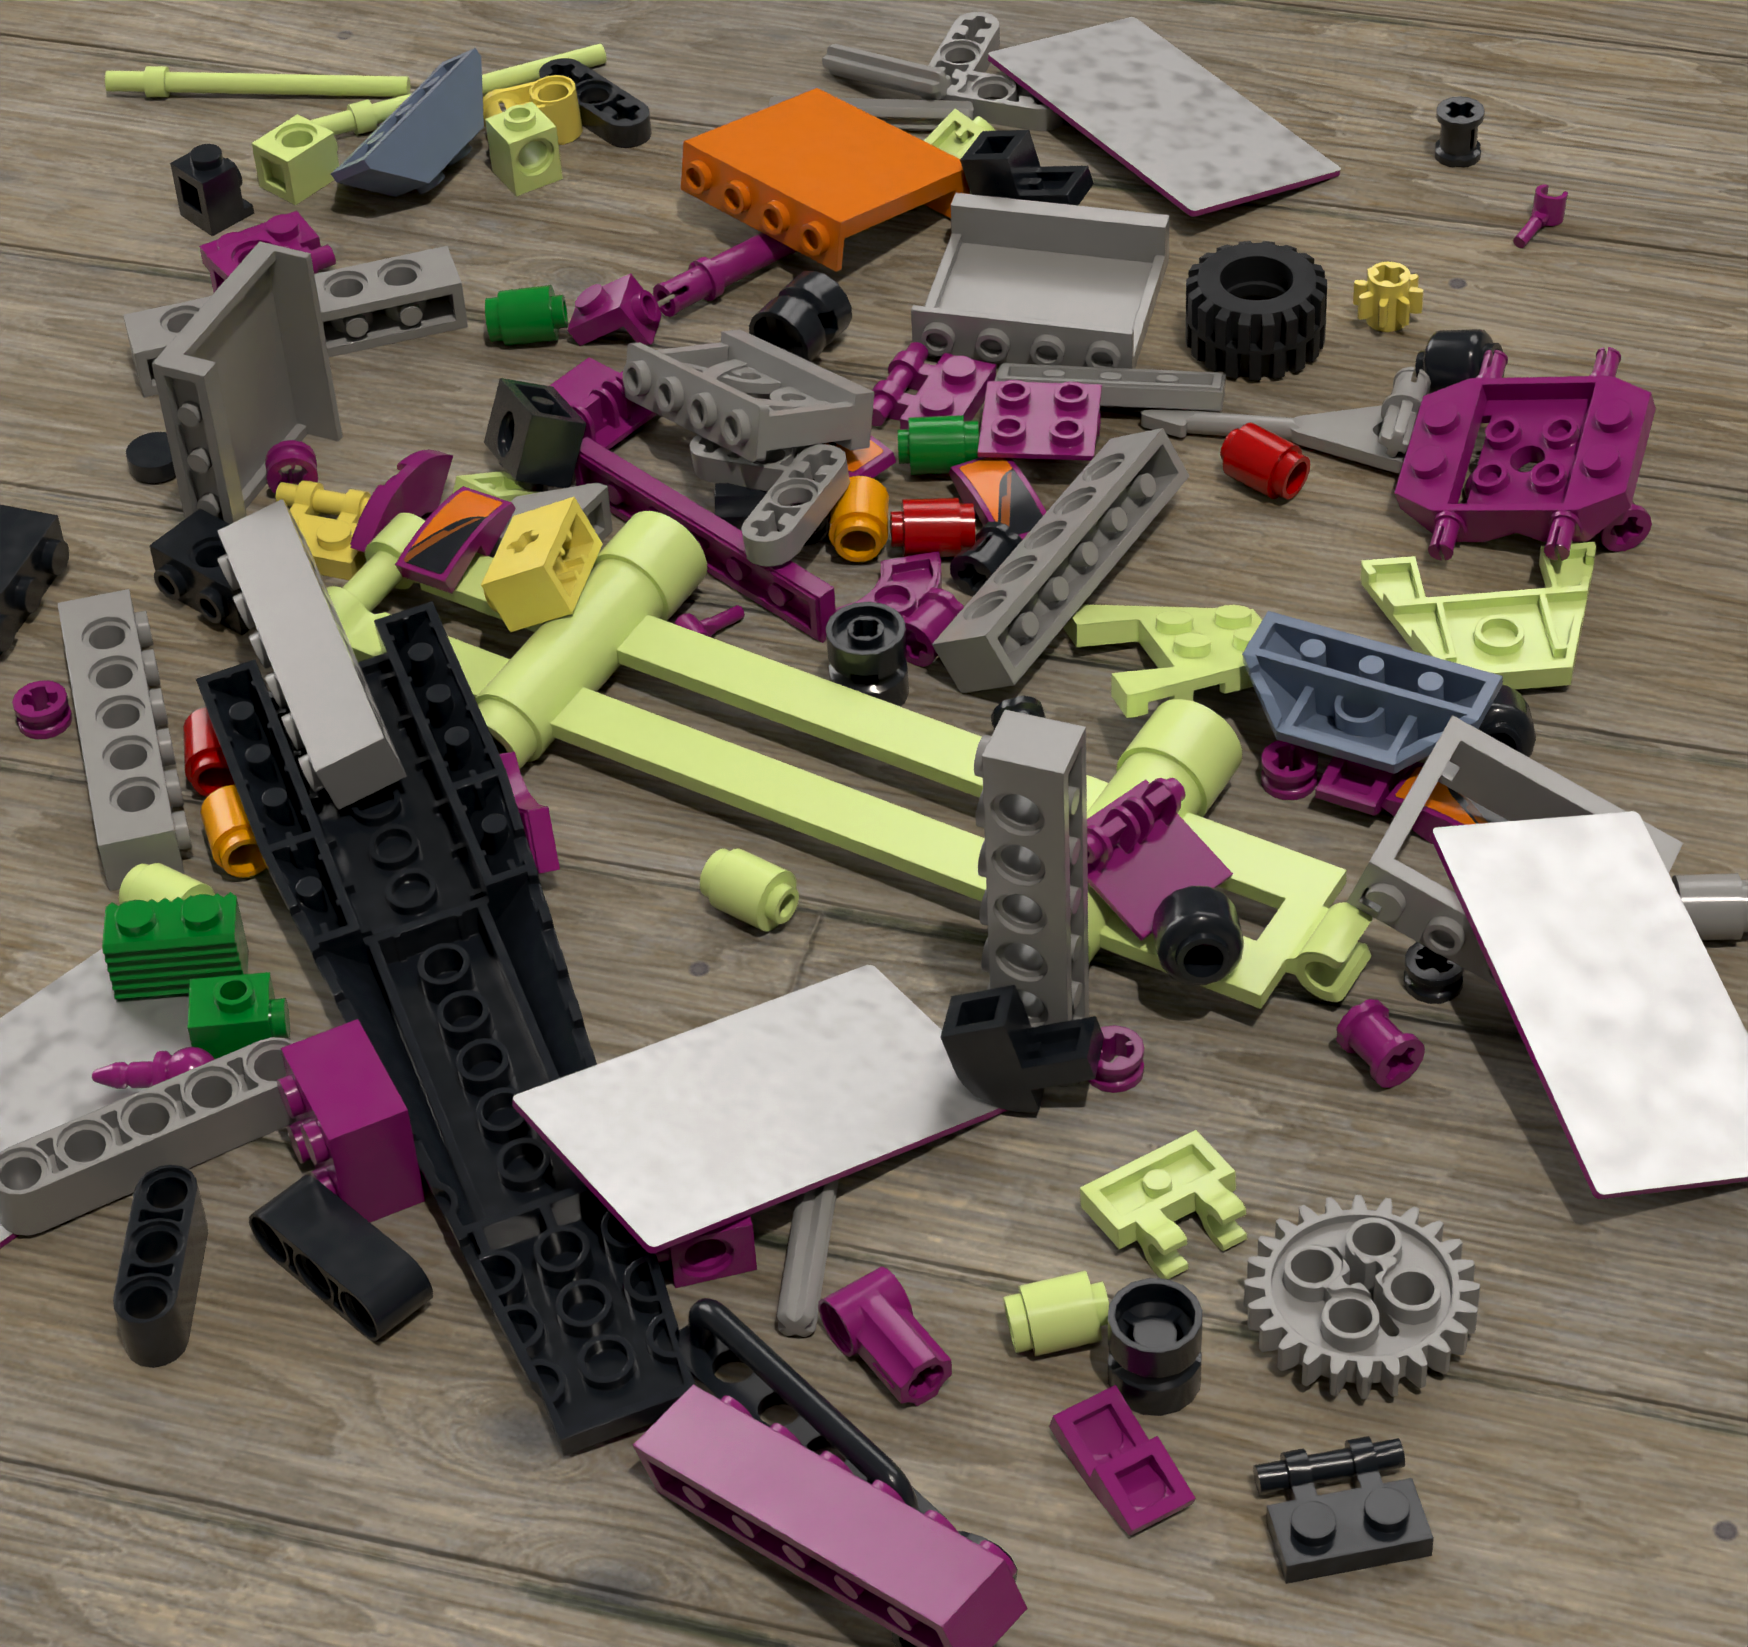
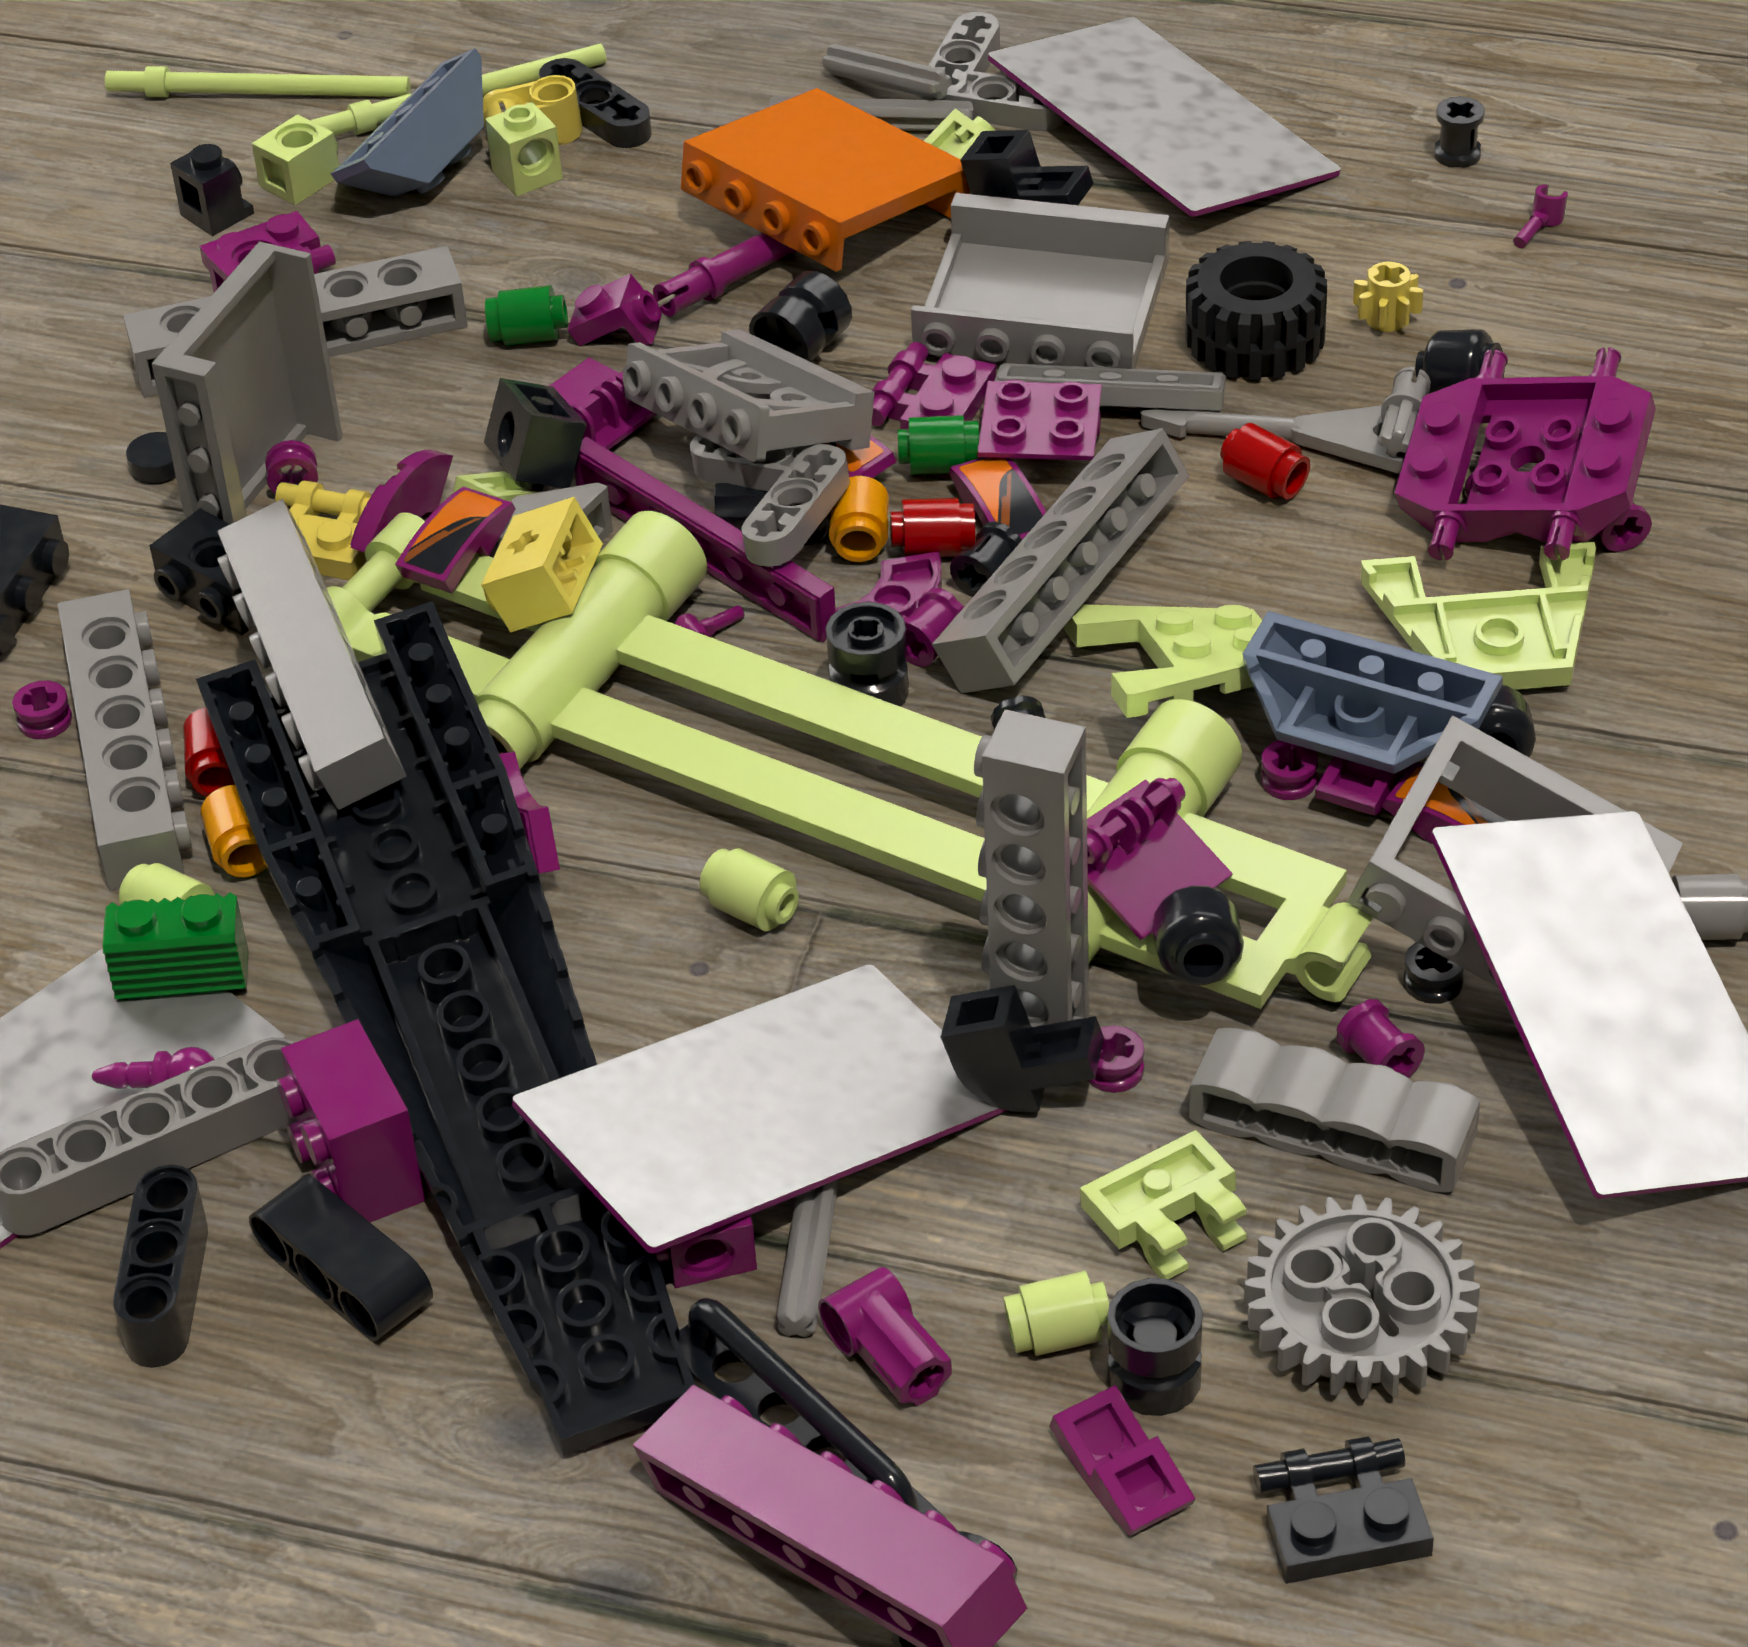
(235, 1012): green brick -> none
(1343, 1111): none -> light grey brick

